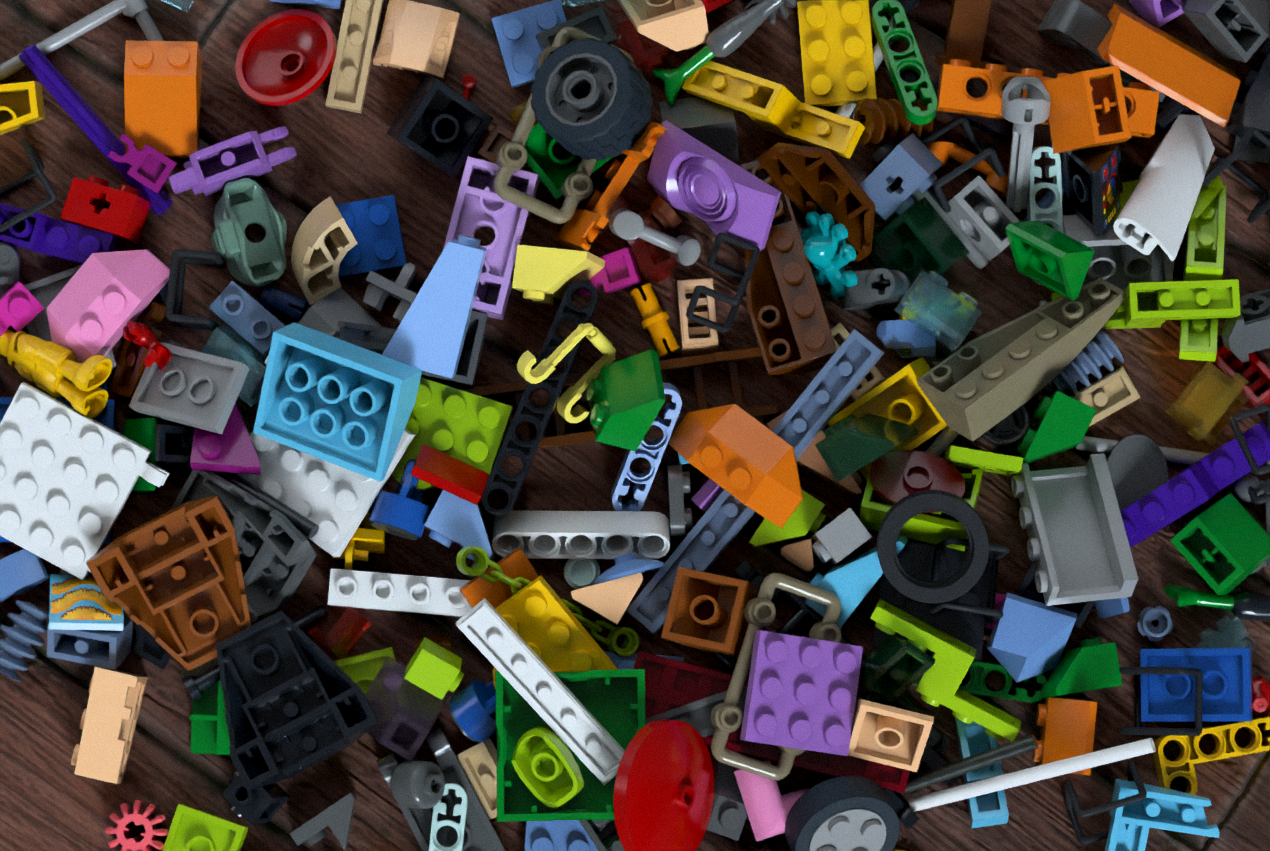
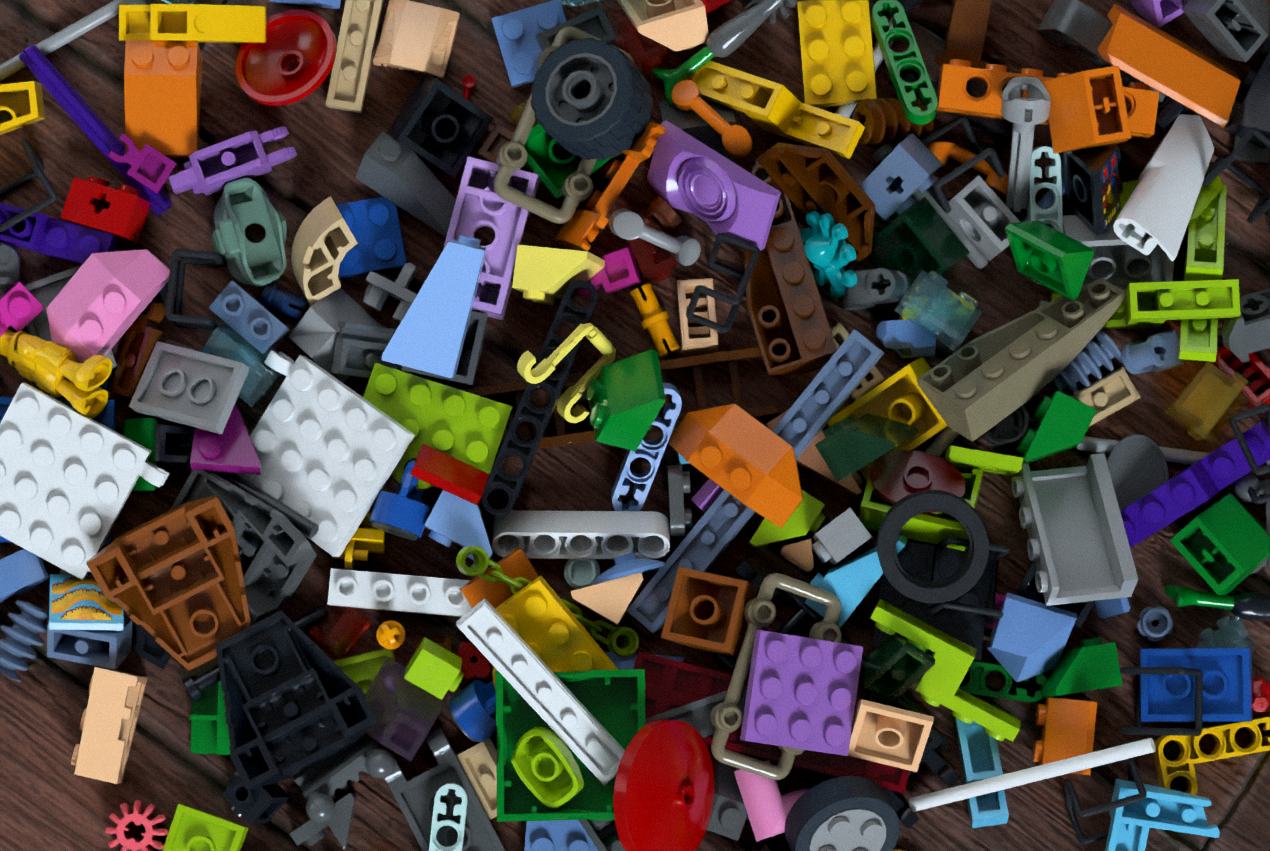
(145, 337): red arm -> none
(193, 23): none -> yellow slope
(332, 773): none -> dark grey gear
(335, 400): medium azure slope -> none
(391, 634): none -> light orange axle
(407, 182): none -> dark grey slope
(417, 784): dark grey head -> none
(480, 669): none -> red plant
(735, 138): none -> orange bar
(971, 763): pearl dark grey bar -> none
(1154, 353): none -> sand blue piece

